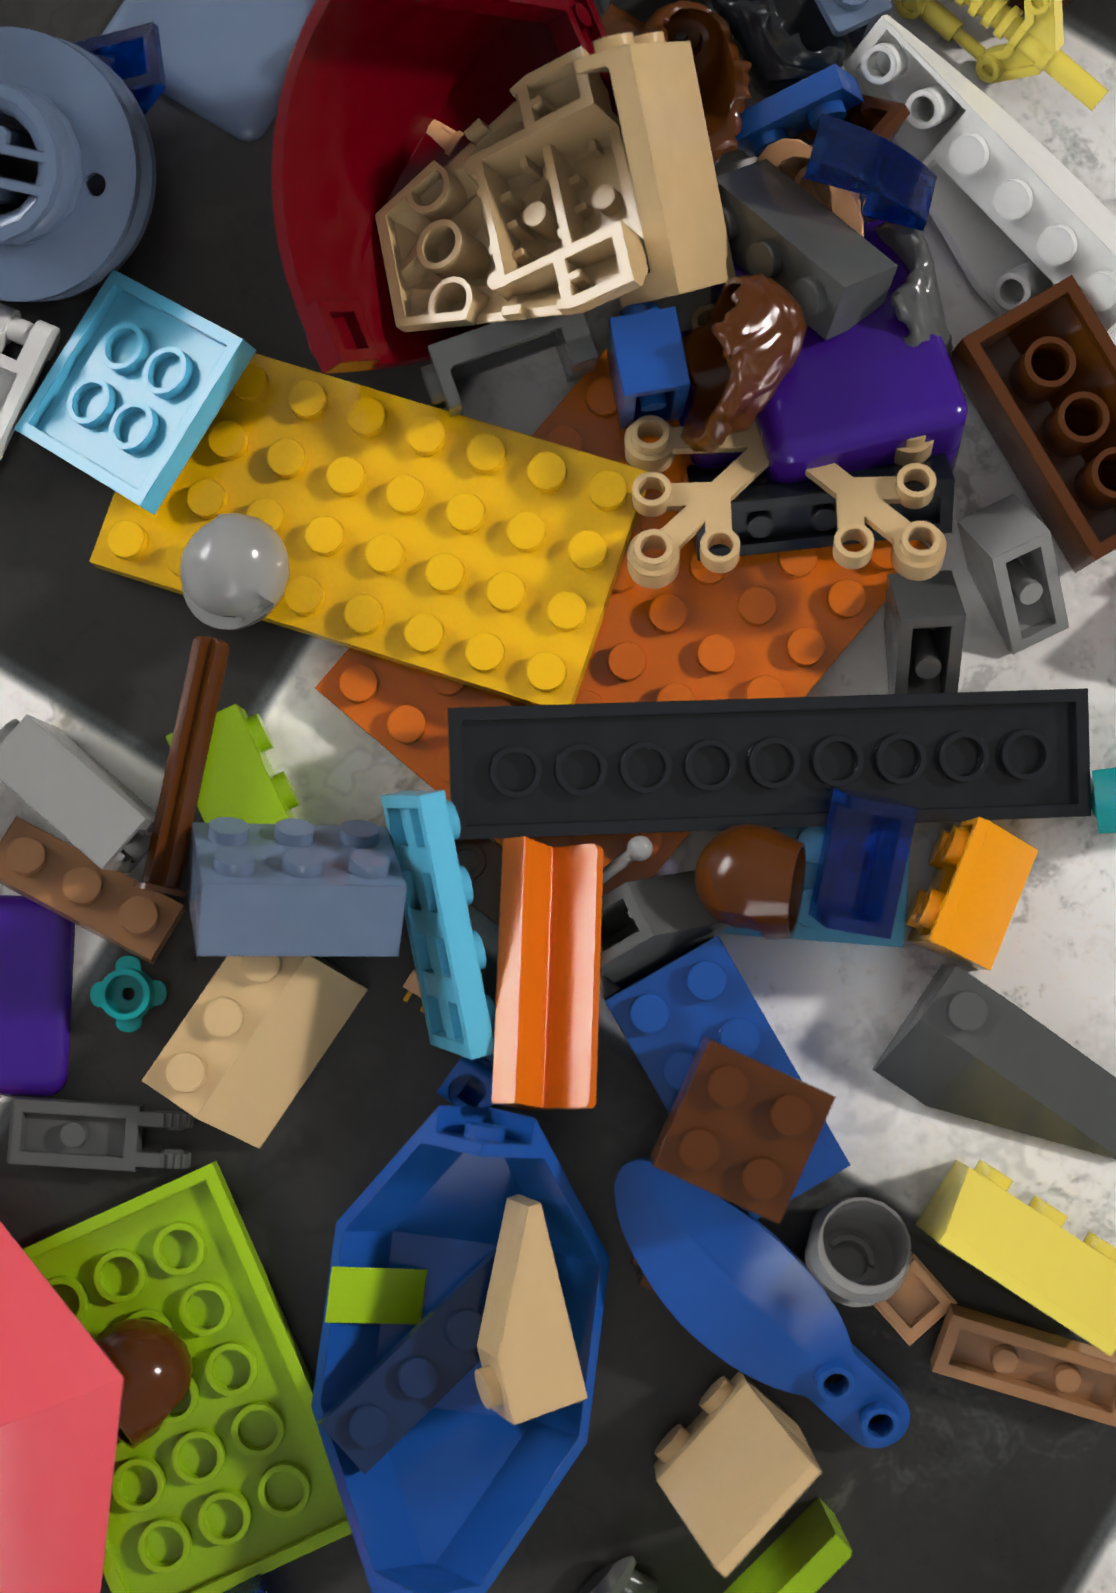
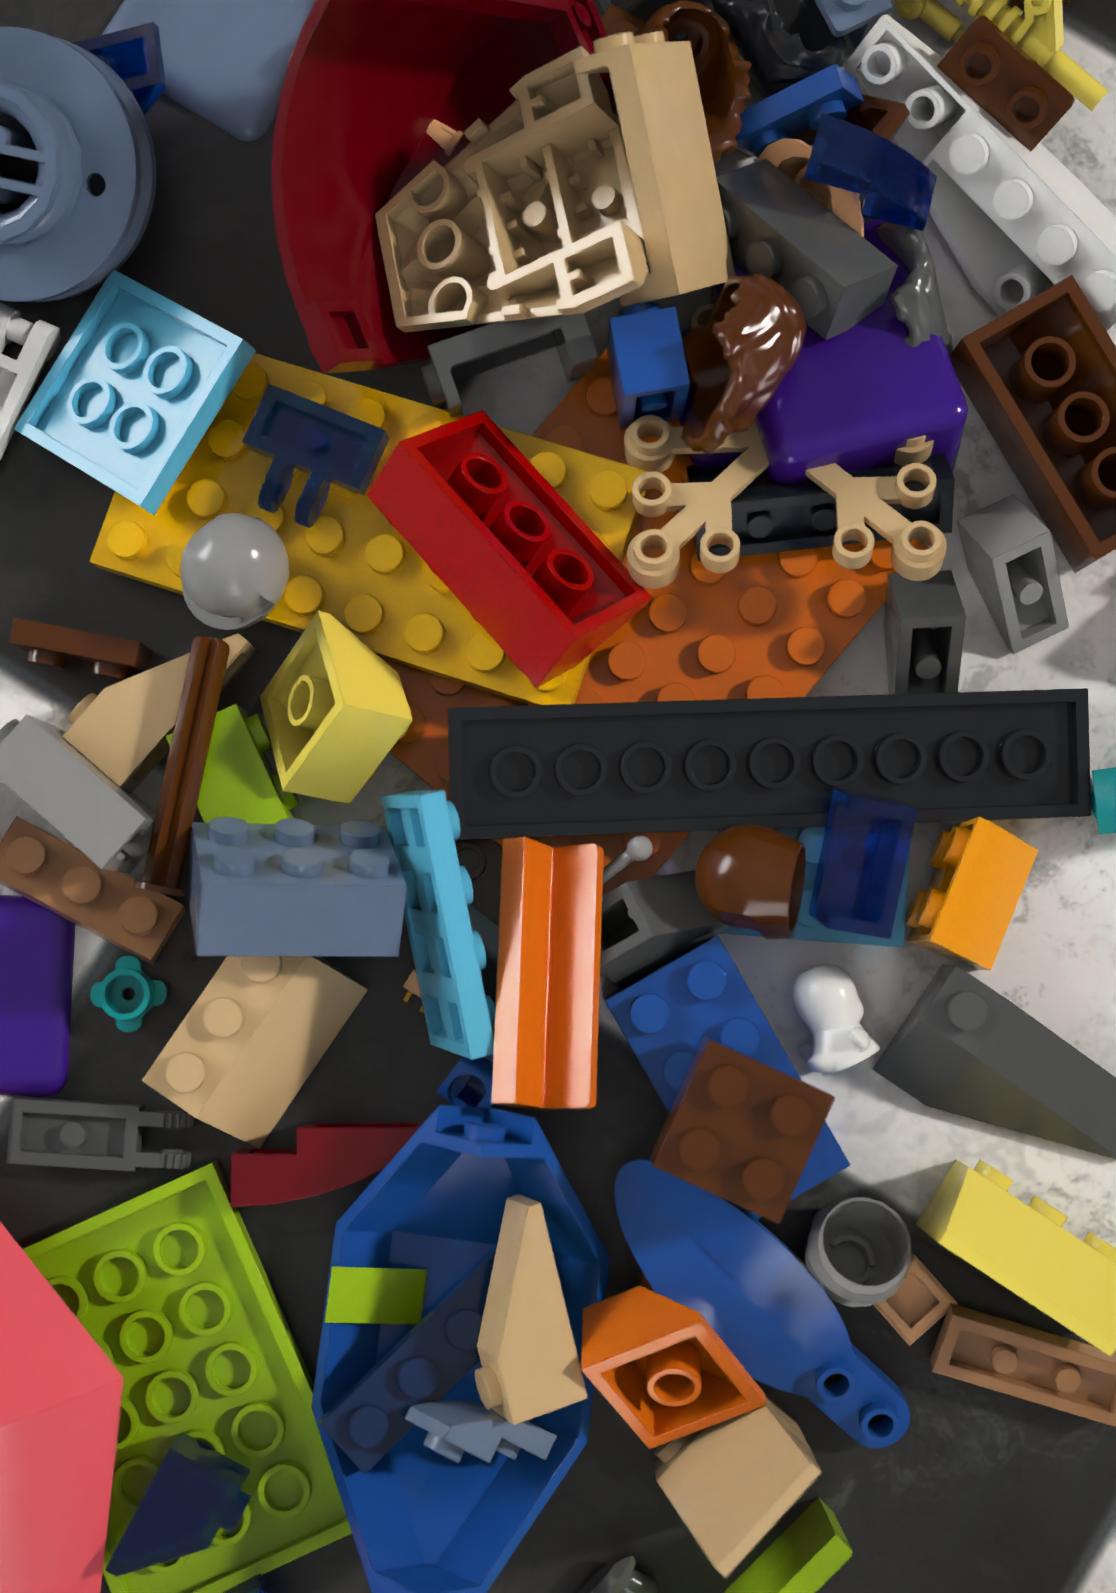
(54, 645): none -> reddish brown plate
(129, 720): none -> tan slope
(154, 1373): reddish brown helmet -> none
(183, 1507): none -> clear blue slope
(314, 441): none -> clear blue hinge
(324, 1160): none -> dark red slope
(332, 712): none -> light yellow slope
(473, 1428): none -> sand blue slope
(506, 545): none -> red slope
(663, 1366): none -> orange slope
(833, 1013): none -> white animal
(1006, 82): none -> reddish brown bracket

